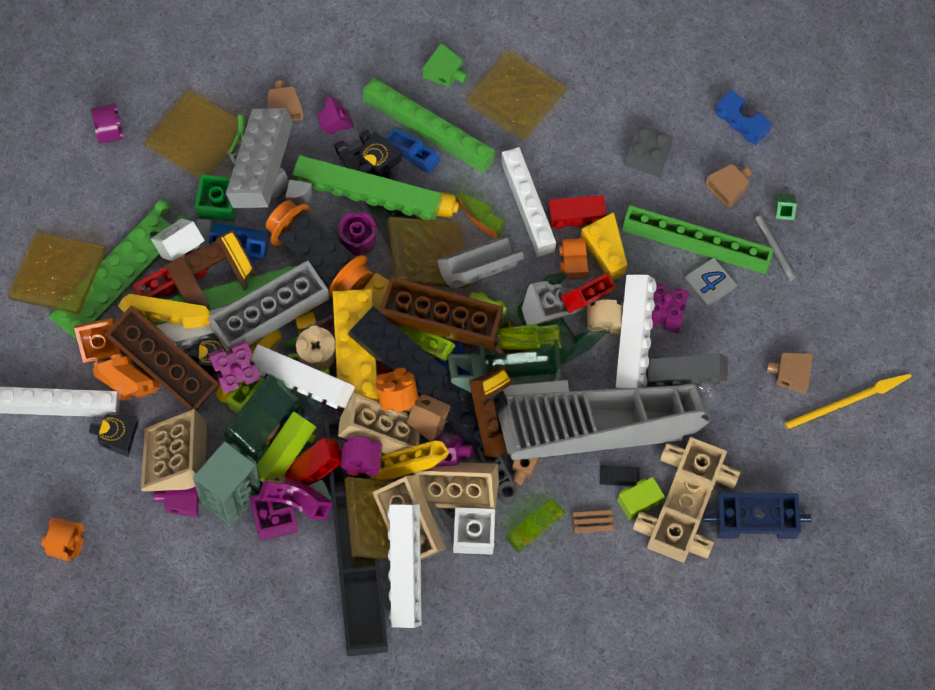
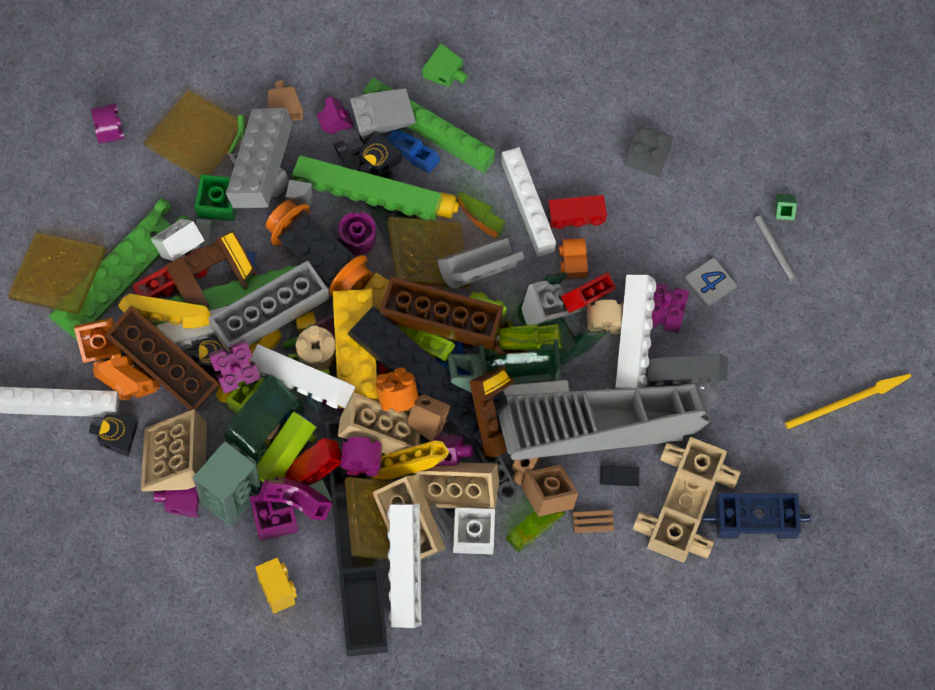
(63, 539): orange brick -> none
(253, 241): blue arch -> none
(275, 585): none -> yellow brick
(382, 111): none -> light grey slope
(516, 95): clear yellow tile -> none
(549, 490): none -> medium nougat brick
(605, 246): yellow wedge -> none
(640, 498): lime brick -> none
(697, 239): bright green brick -> none
(729, 183): medium nougat torso -> none
(752, 128): blue arch -> none
(792, 371): medium nougat torso -> none

